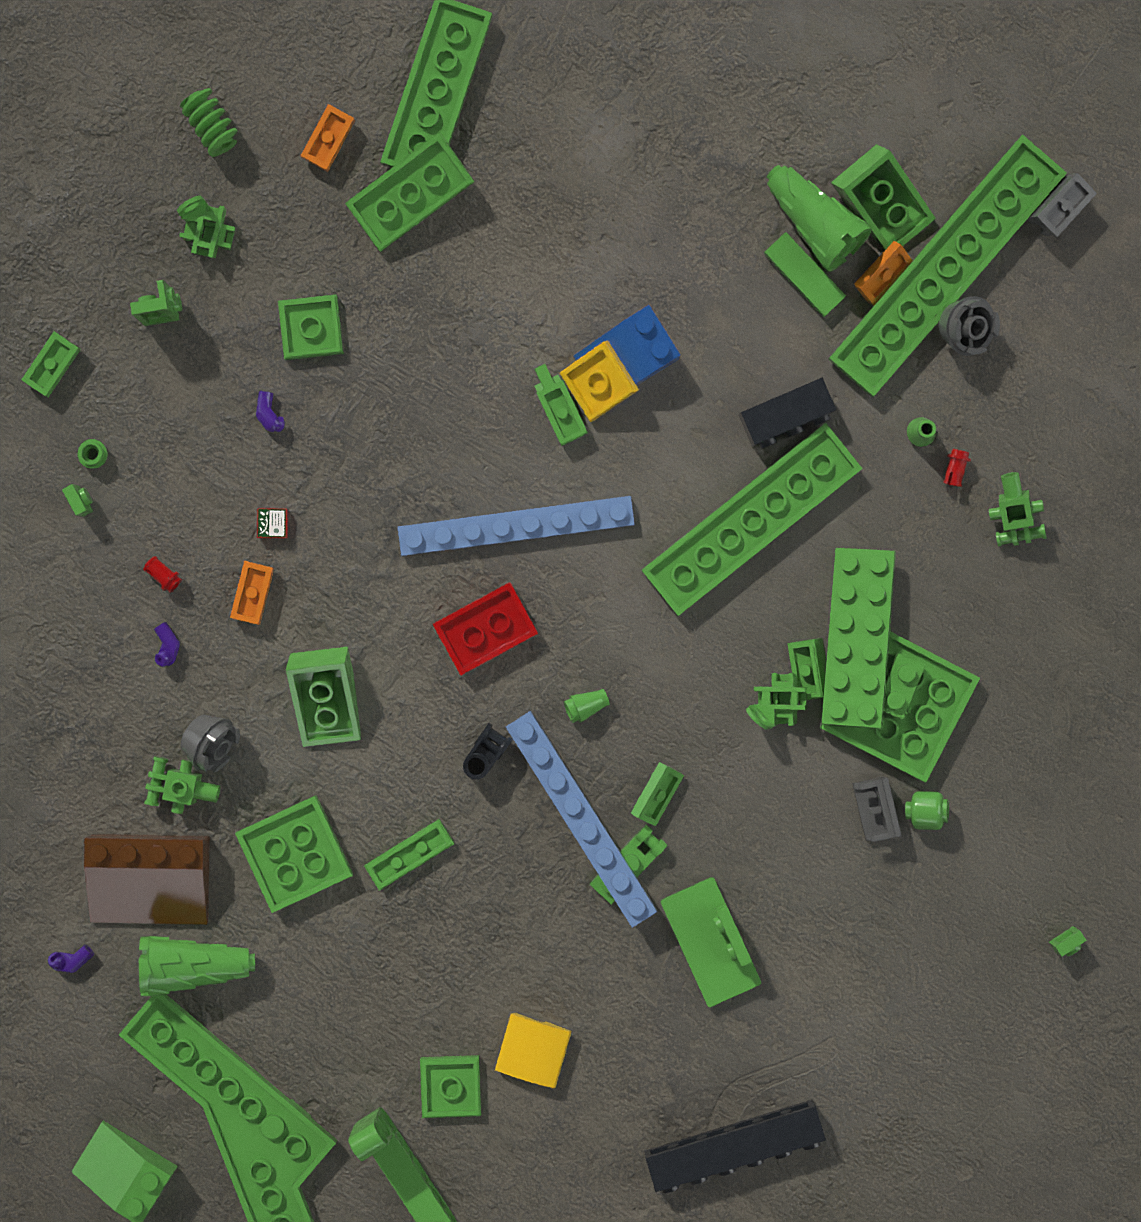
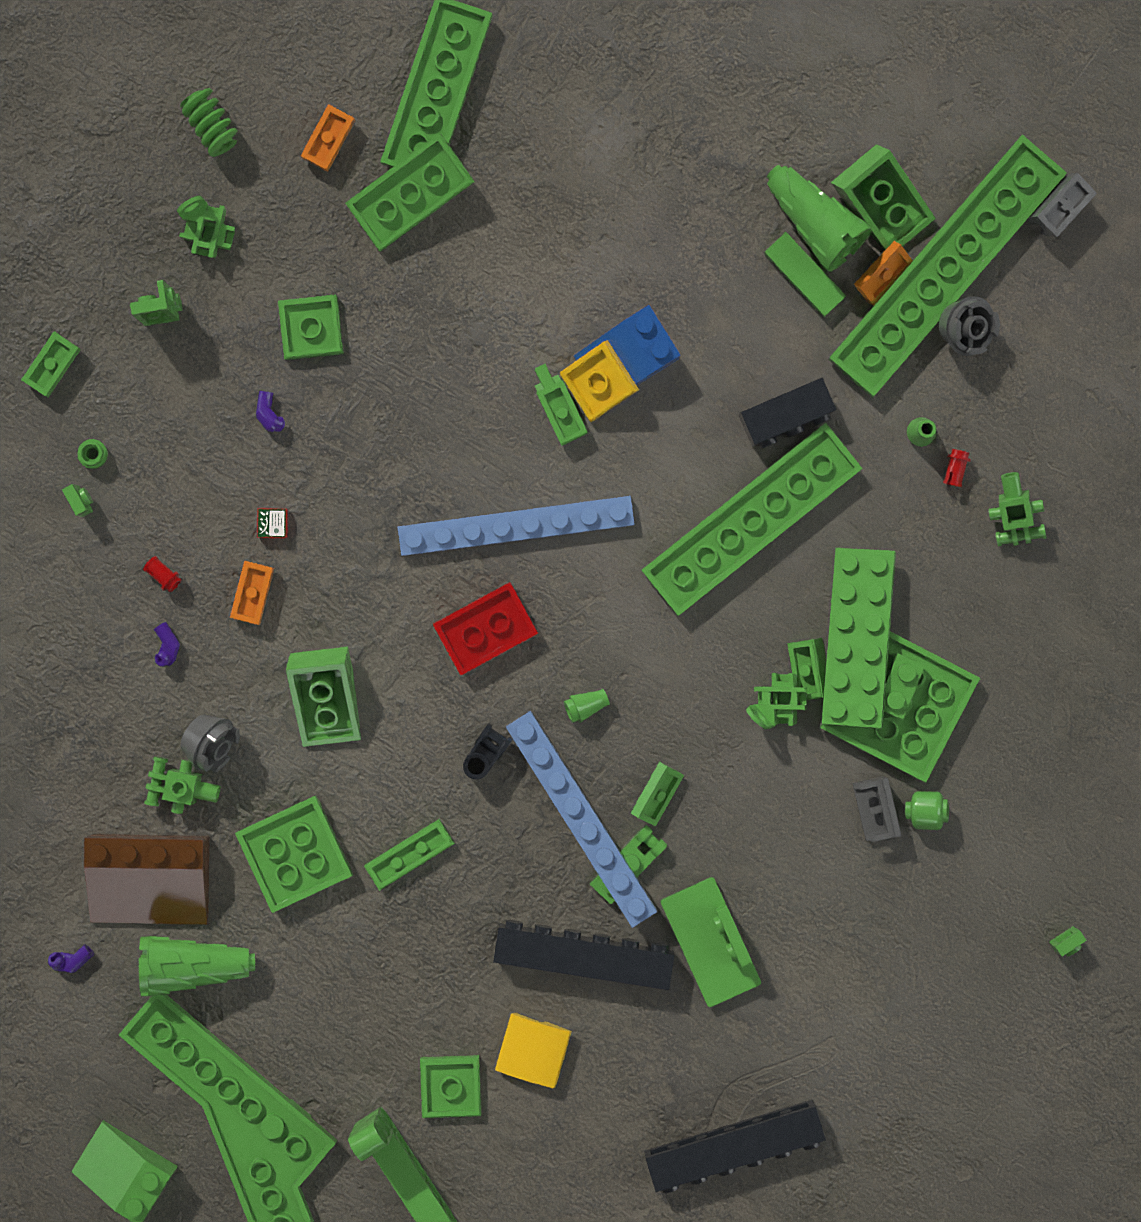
(583, 955): none -> black brick

